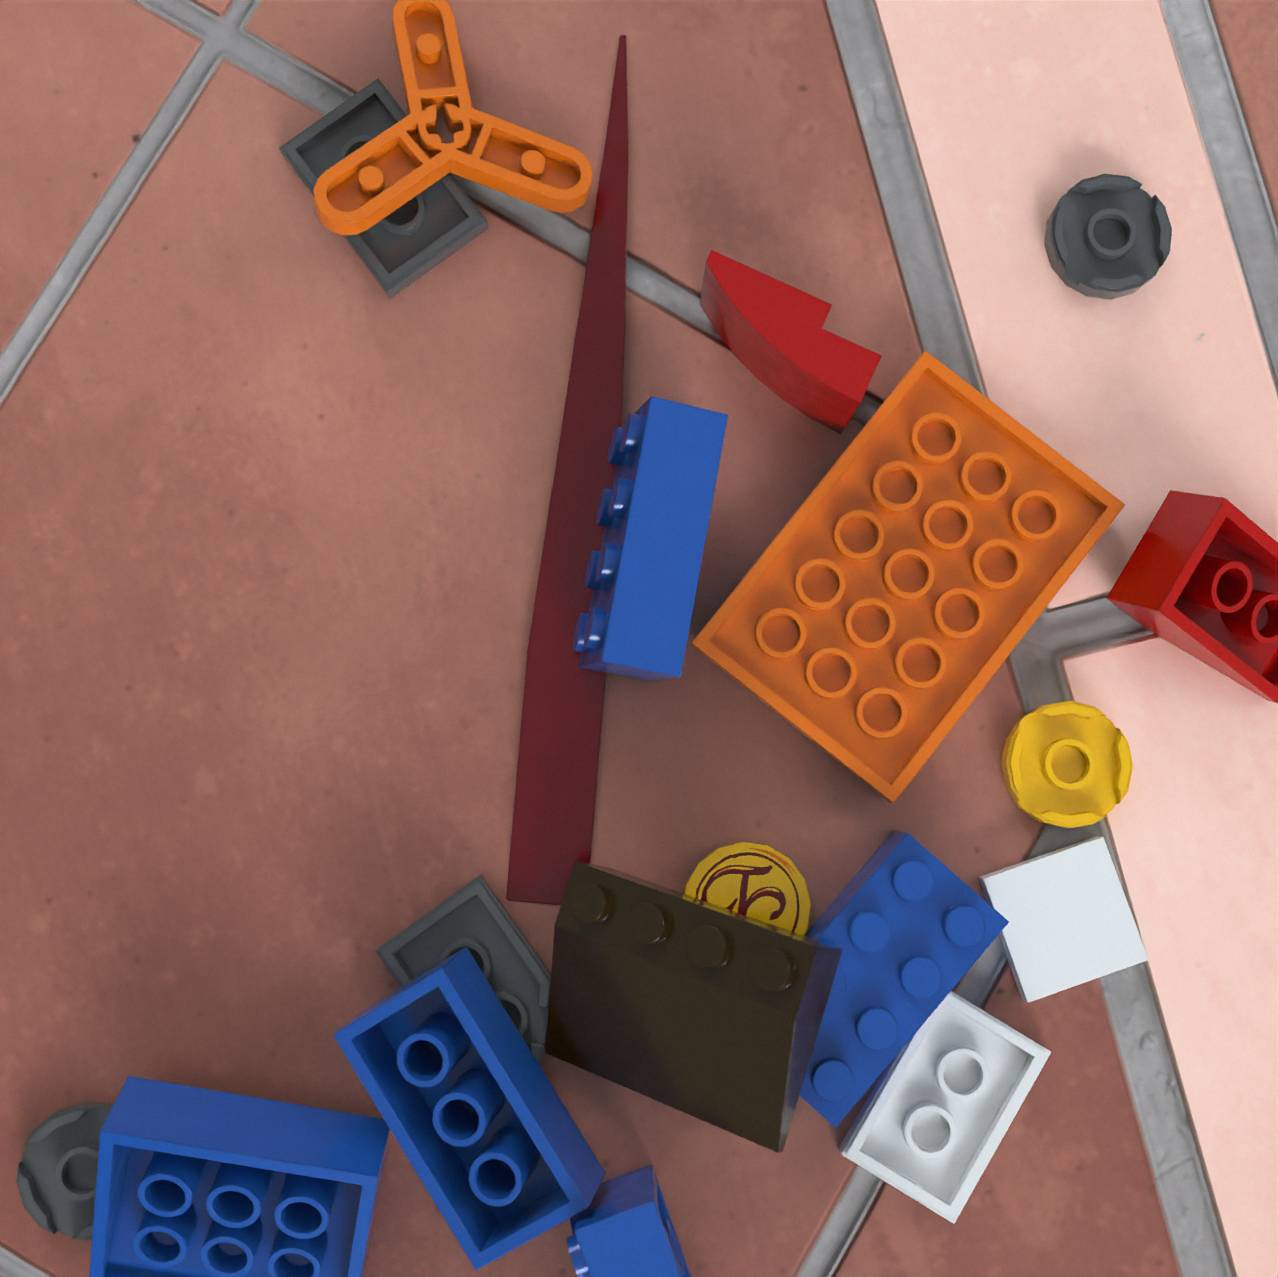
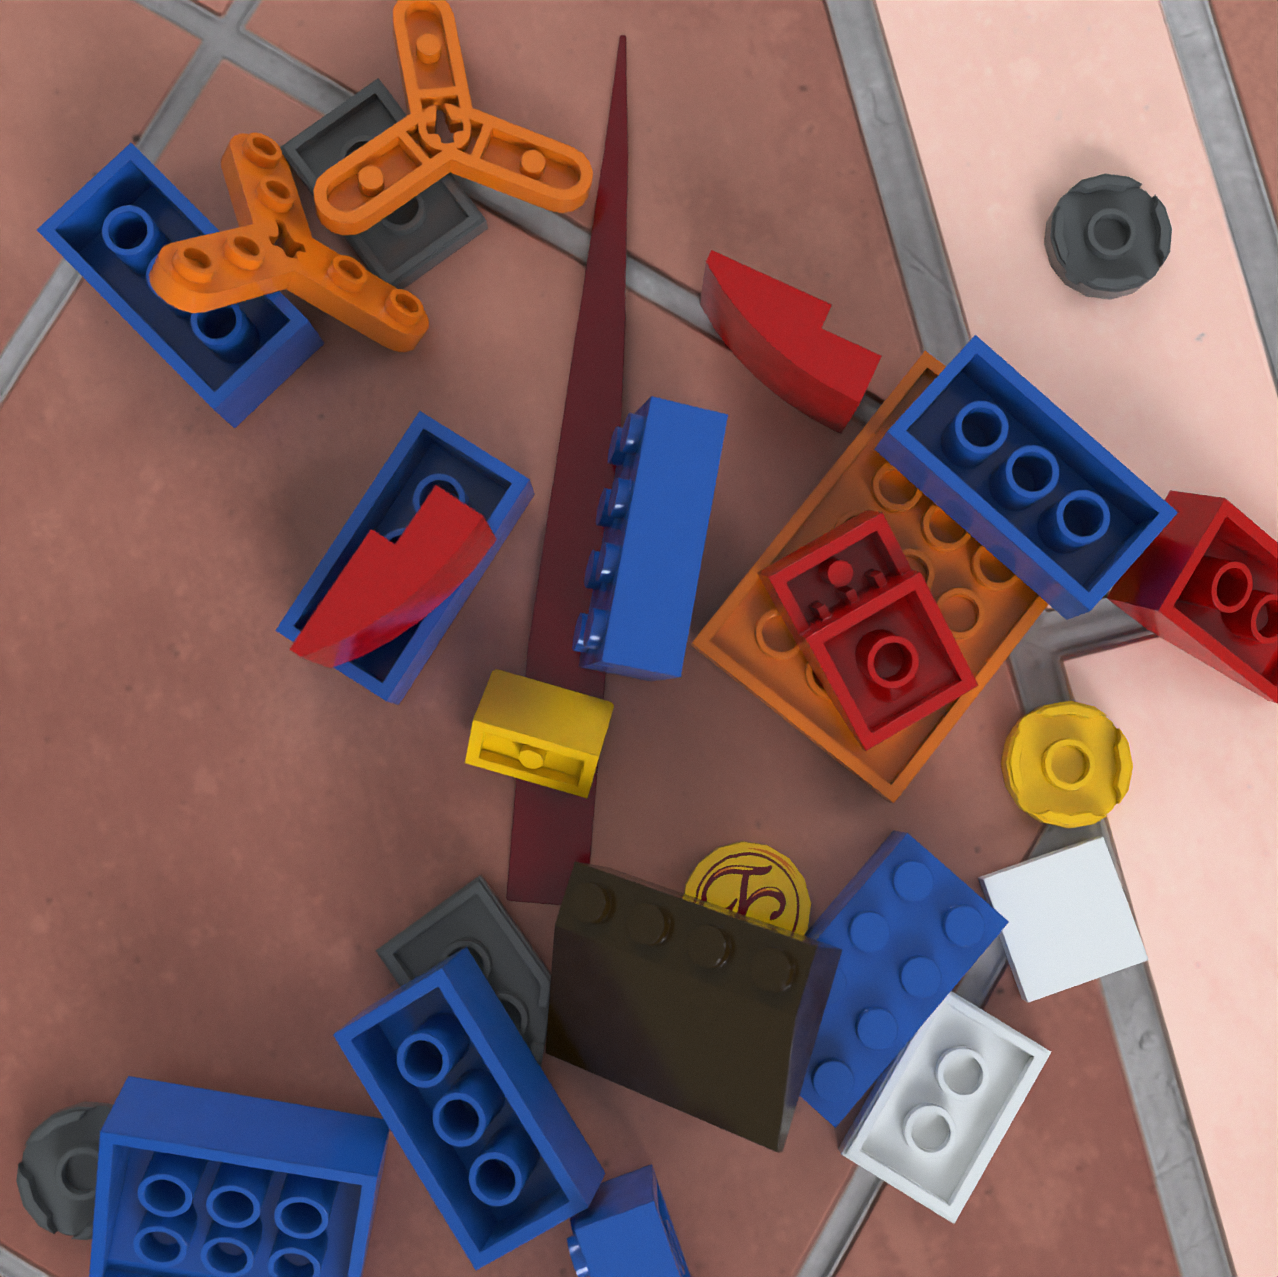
(113, 239): none -> blue brick
(246, 264): none -> orange piece
(396, 584): none -> red slope
(423, 458): none -> blue brick
(538, 732): none -> yellow panel
(868, 628): none -> red slope
(1025, 480): none -> blue brick

